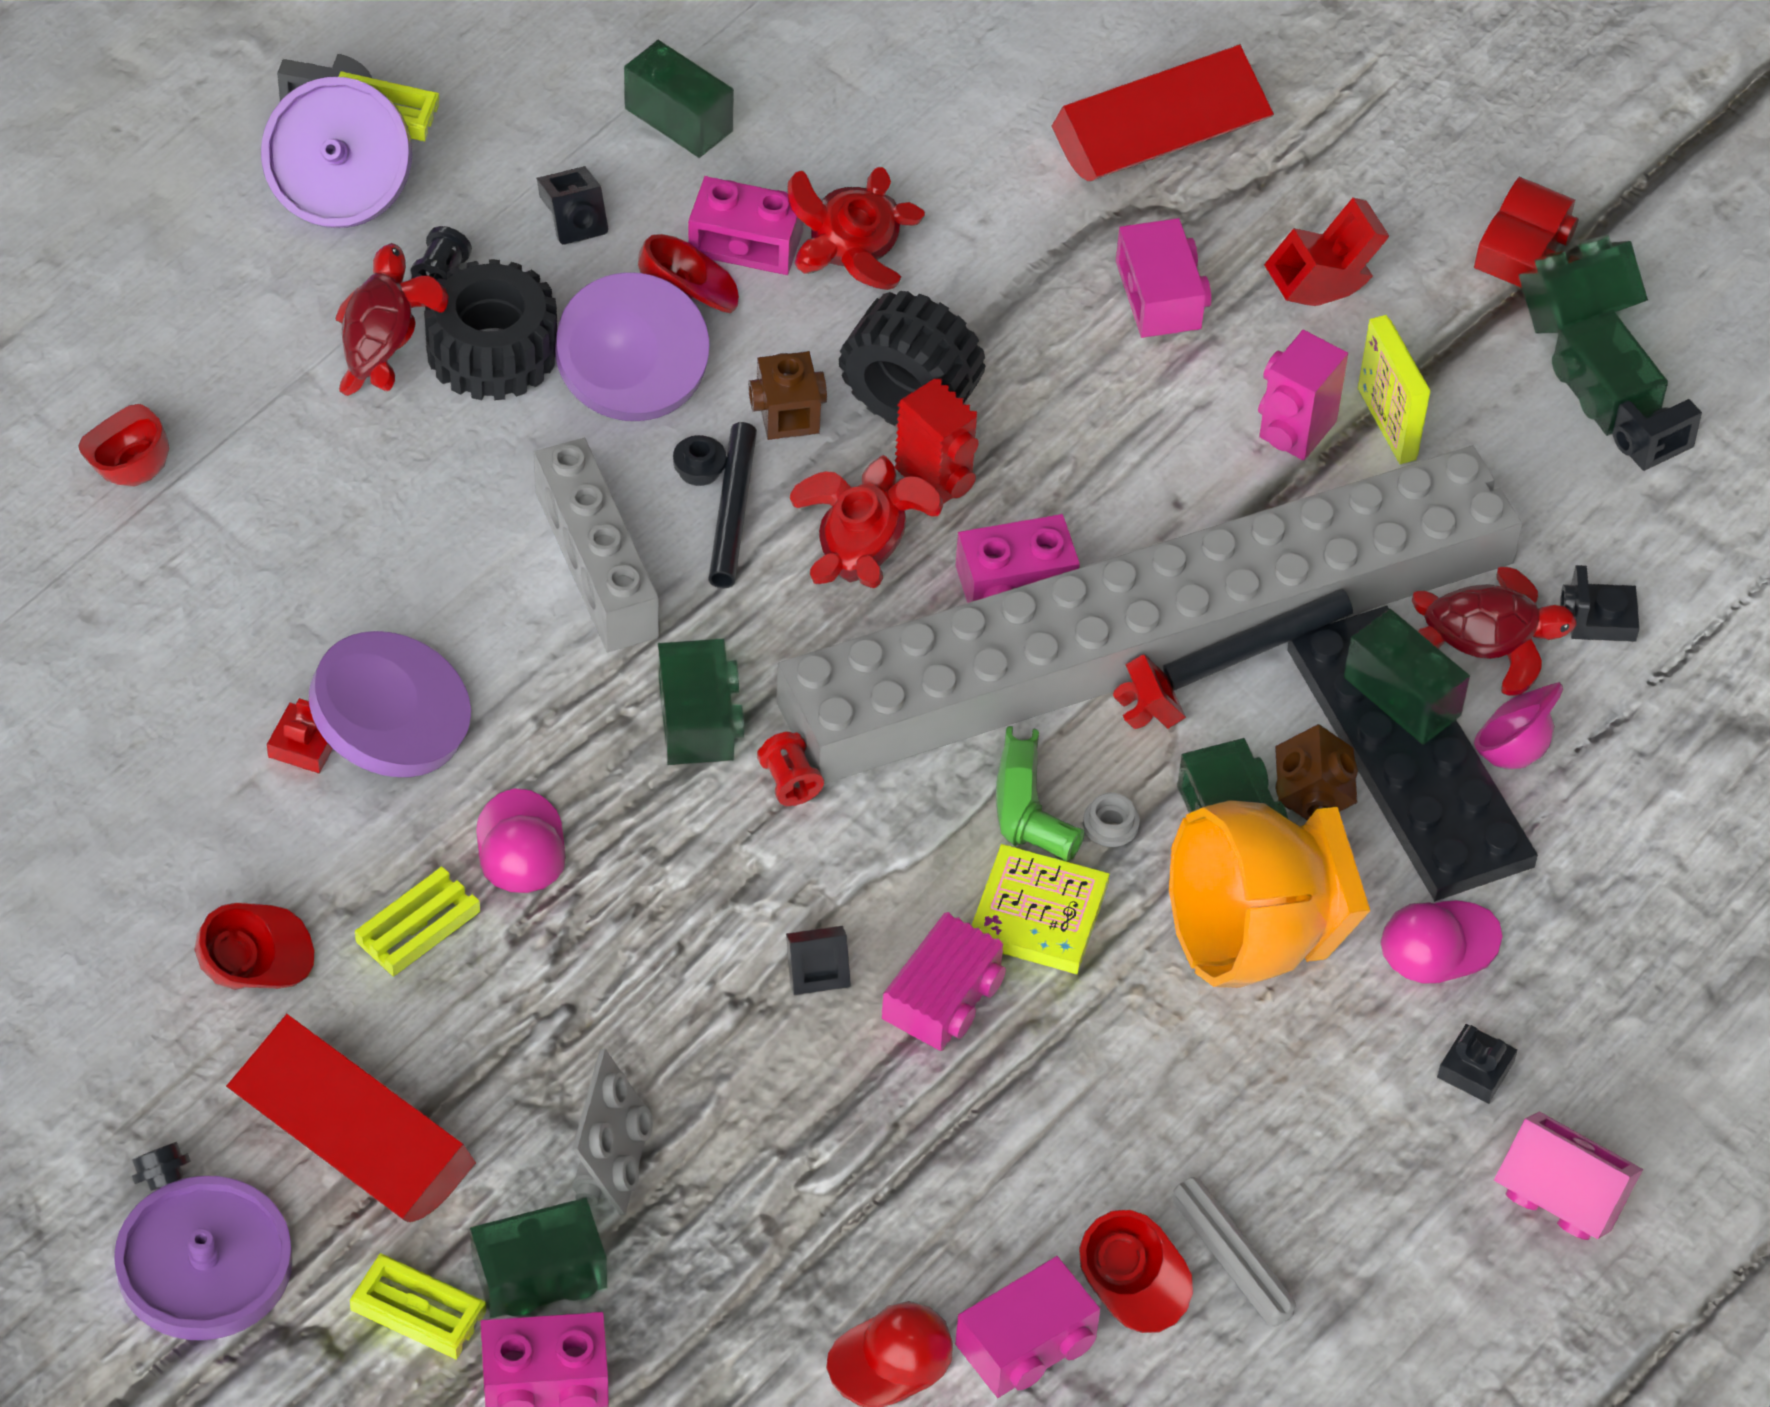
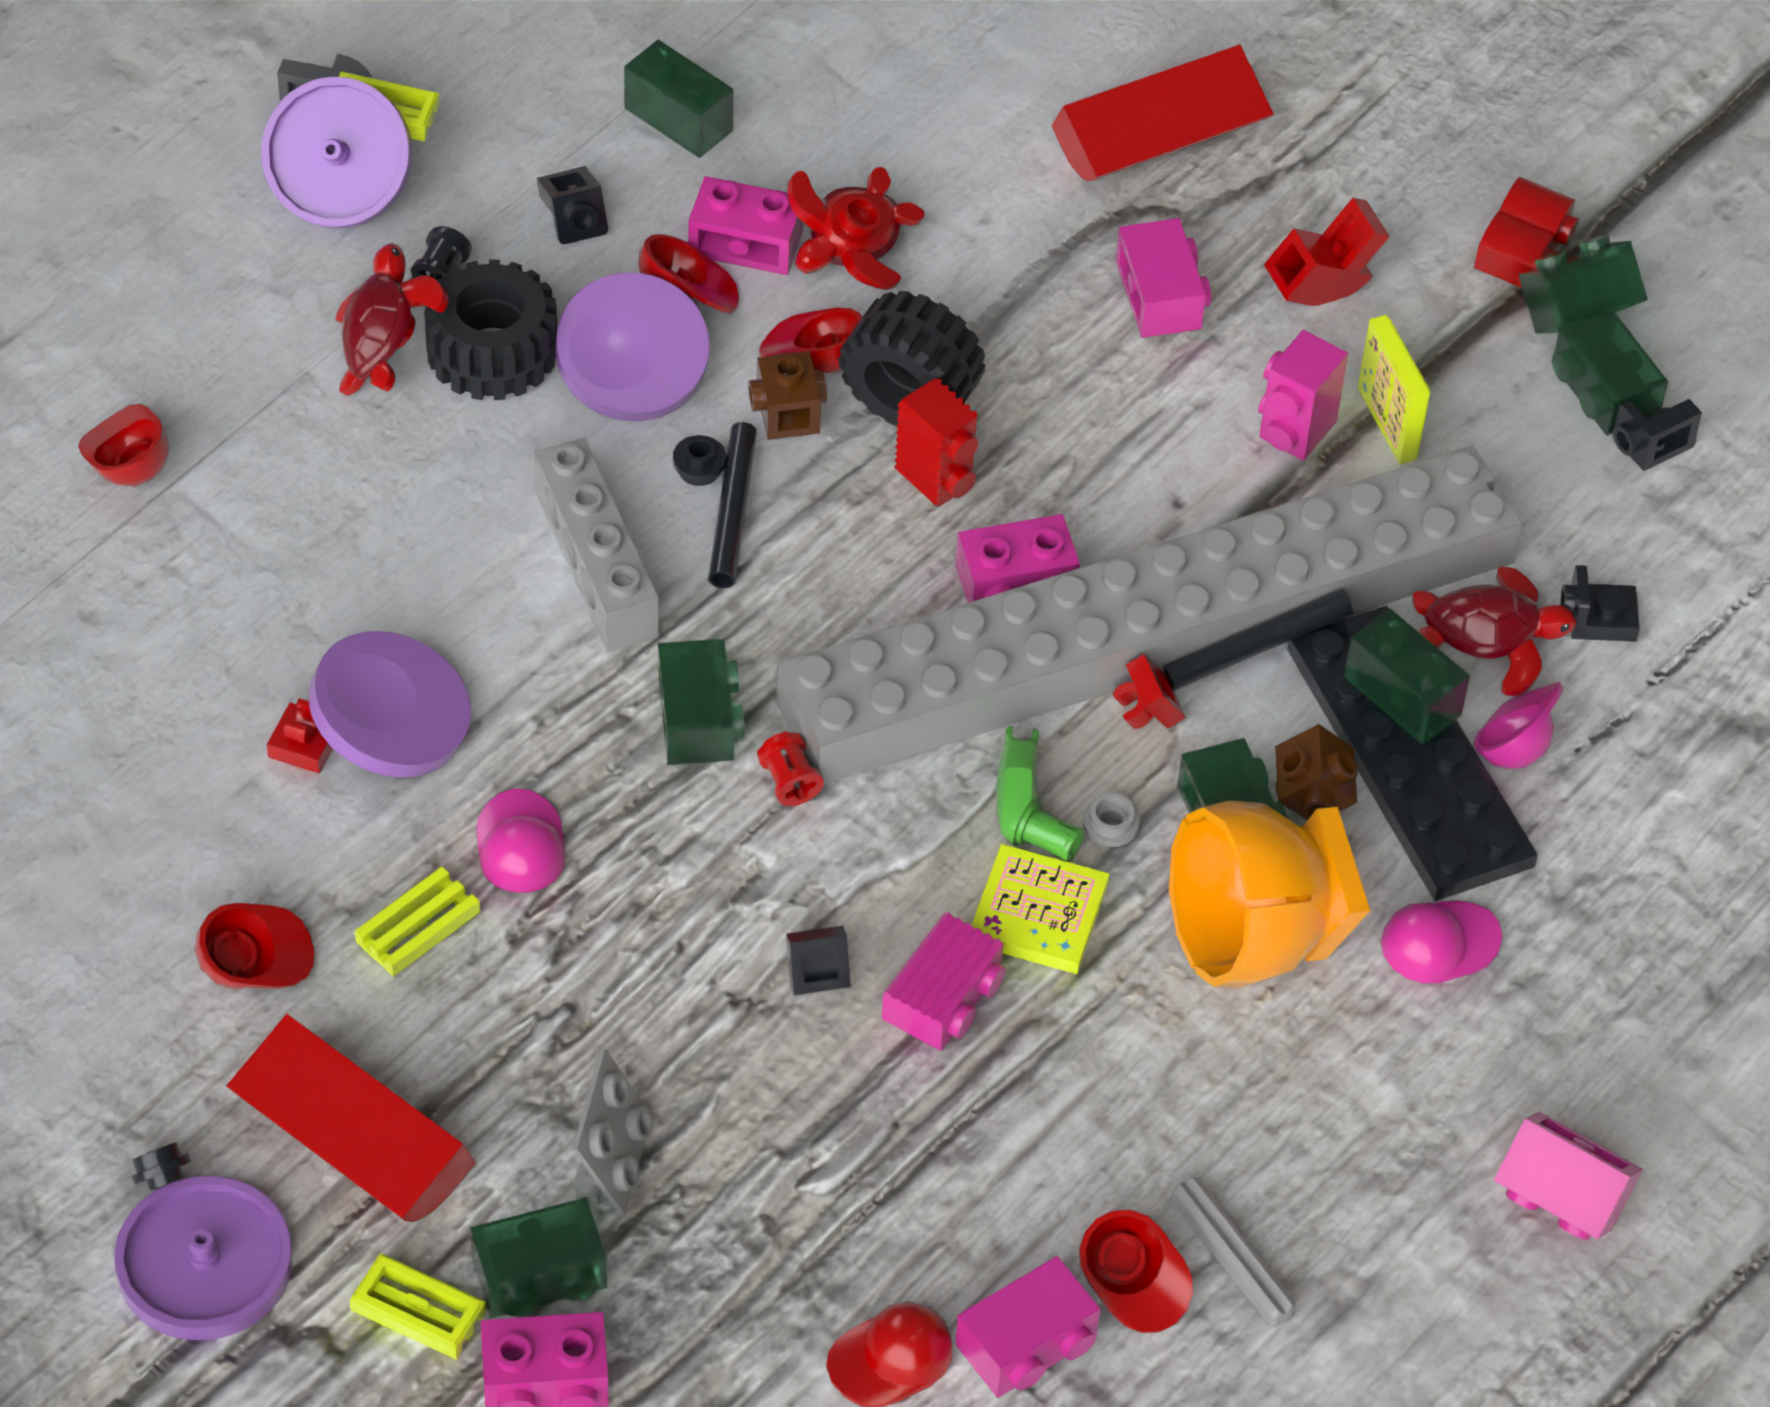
(815, 331): none -> red cap
(863, 520): red animal -> none
(1477, 1063): black tile -> none

